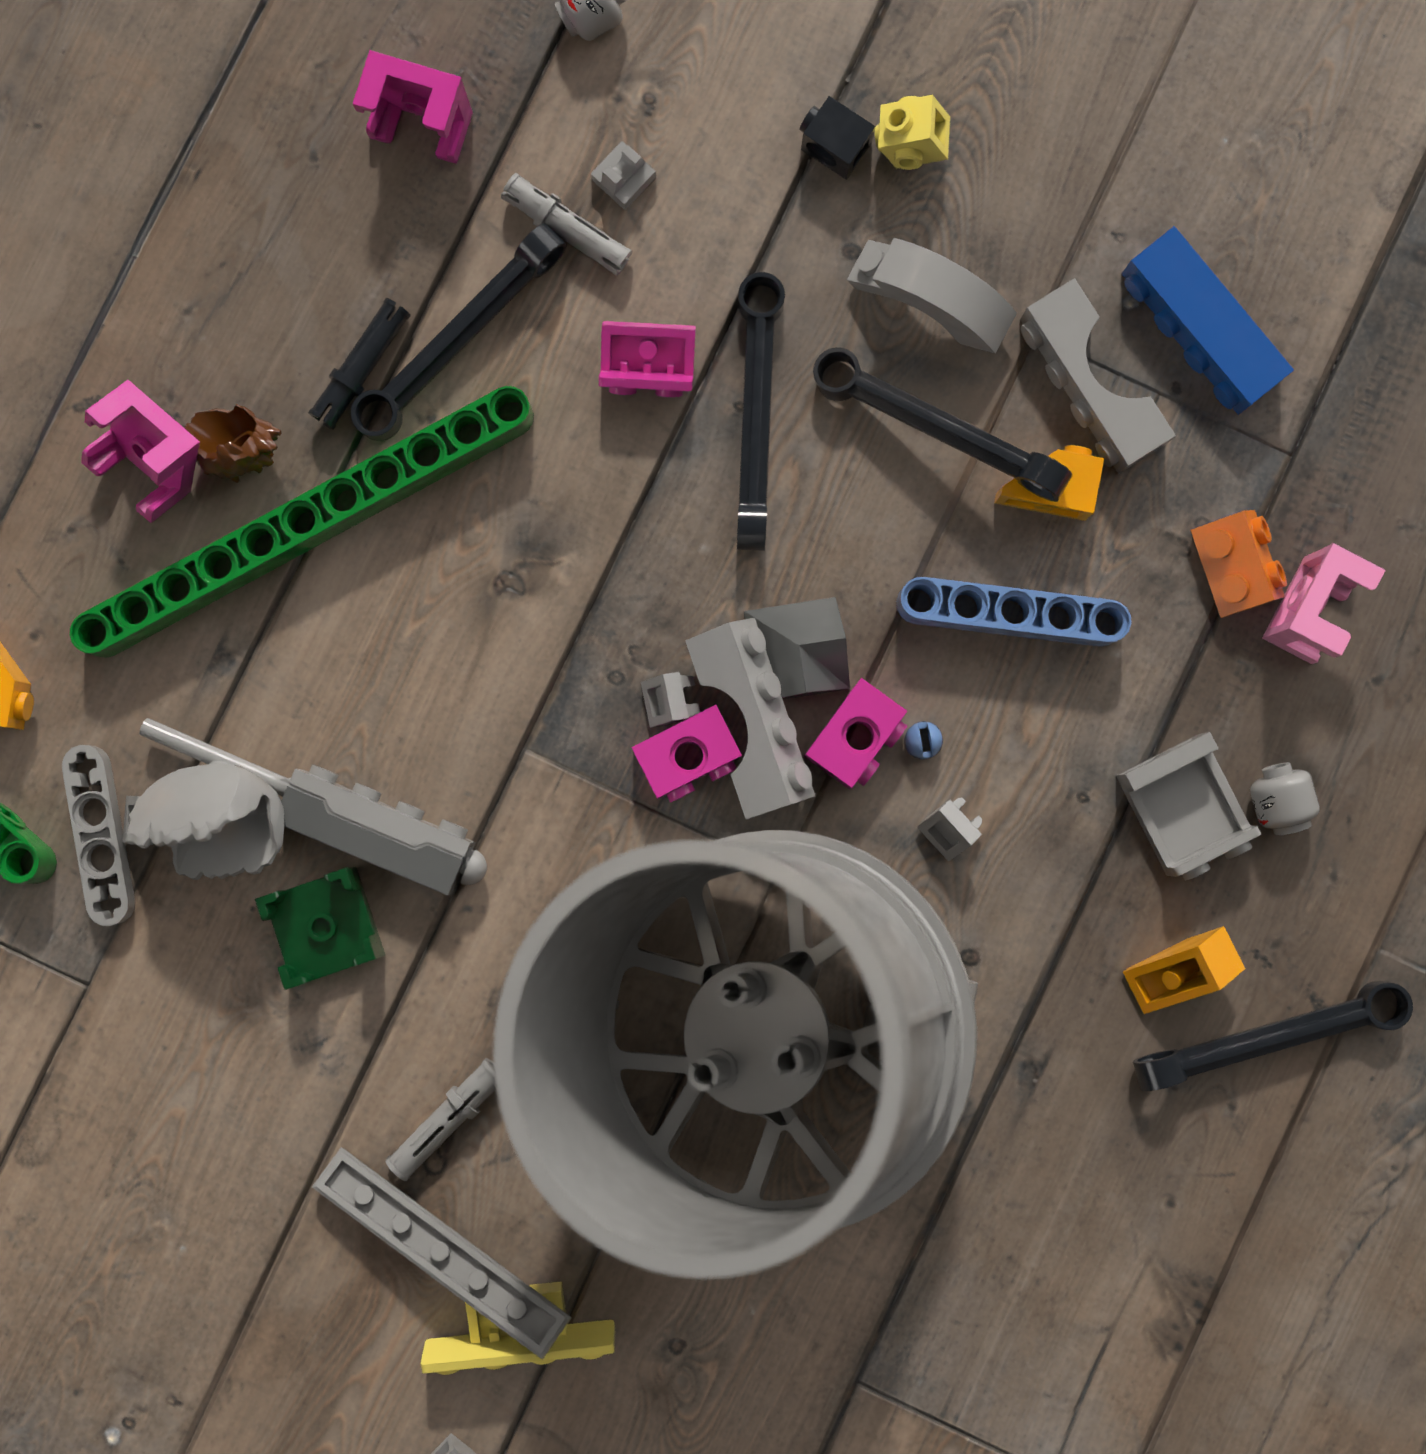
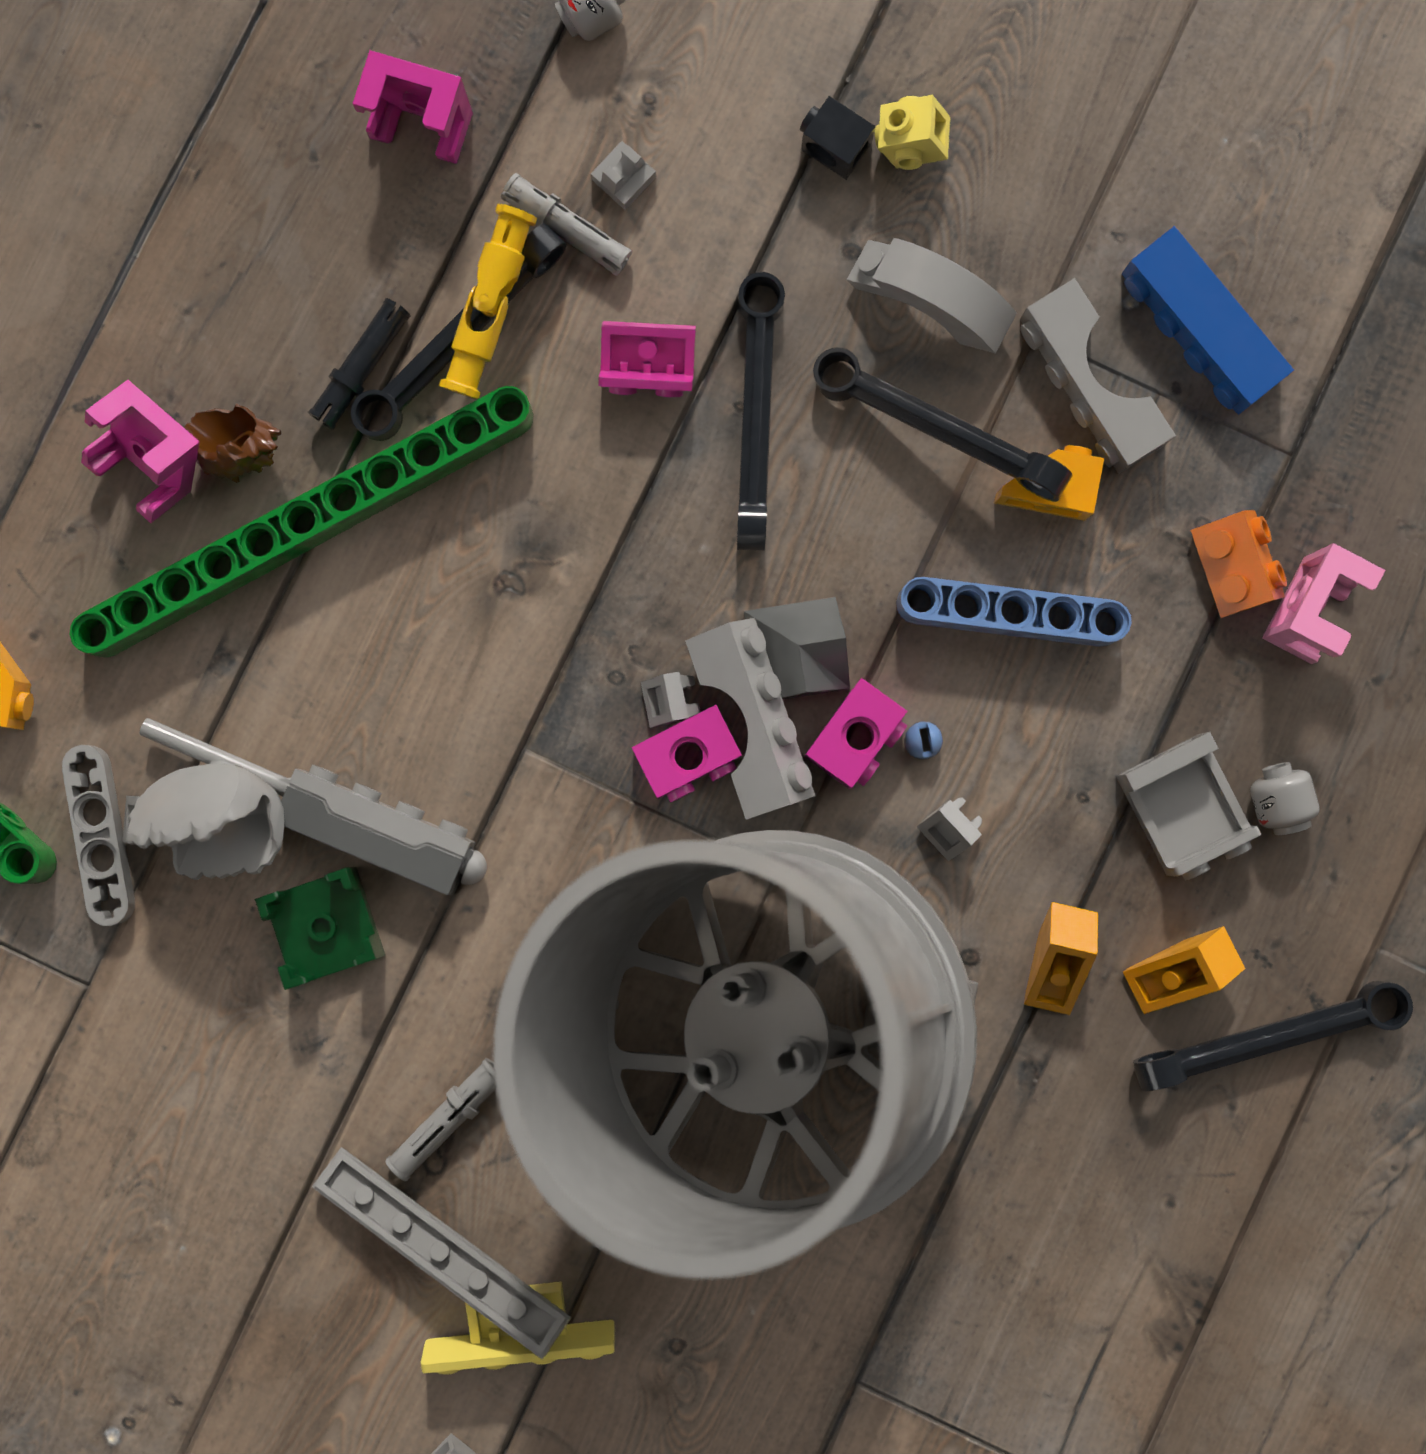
(496, 276): none -> yellow piece
(1062, 958): none -> light orange slope

